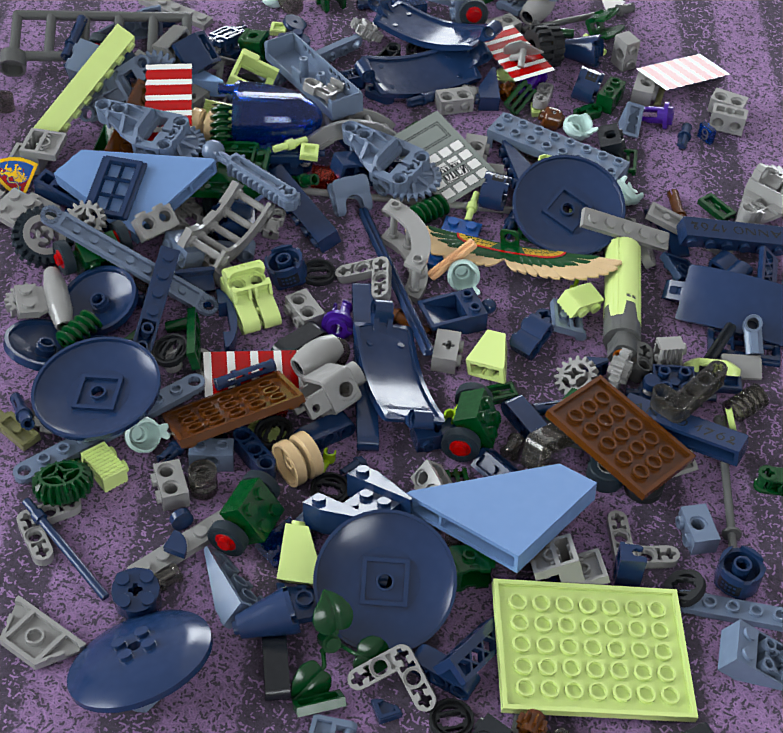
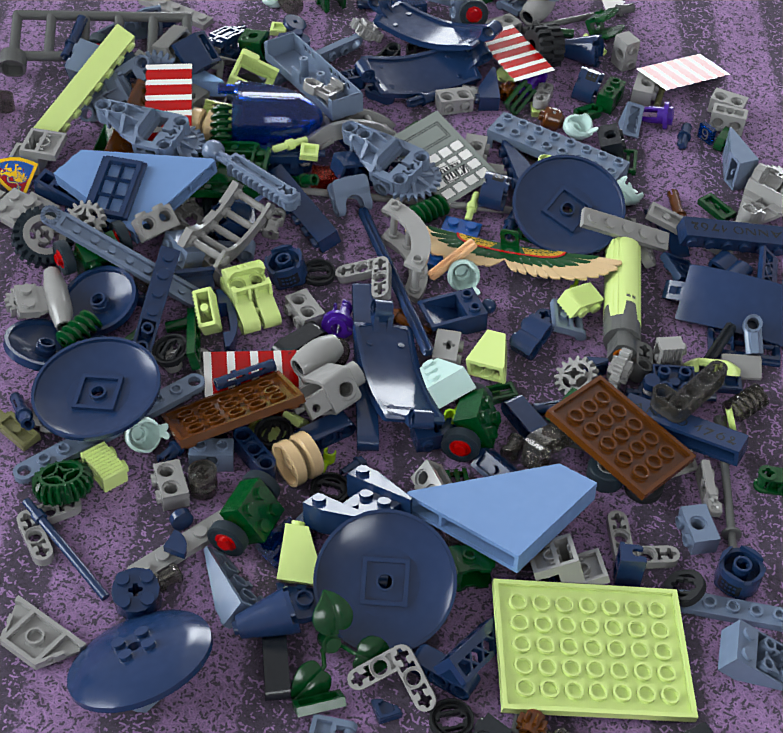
(207, 311): none -> yellowish green brick
(295, 419): none -> yellowish green tile
(445, 381): none -> light aqua wedge
(519, 50): light grey shield -> none
(707, 488): none -> light grey hinge
(720, 141): none -> dark green beam
(737, 161): none -> sand blue slope

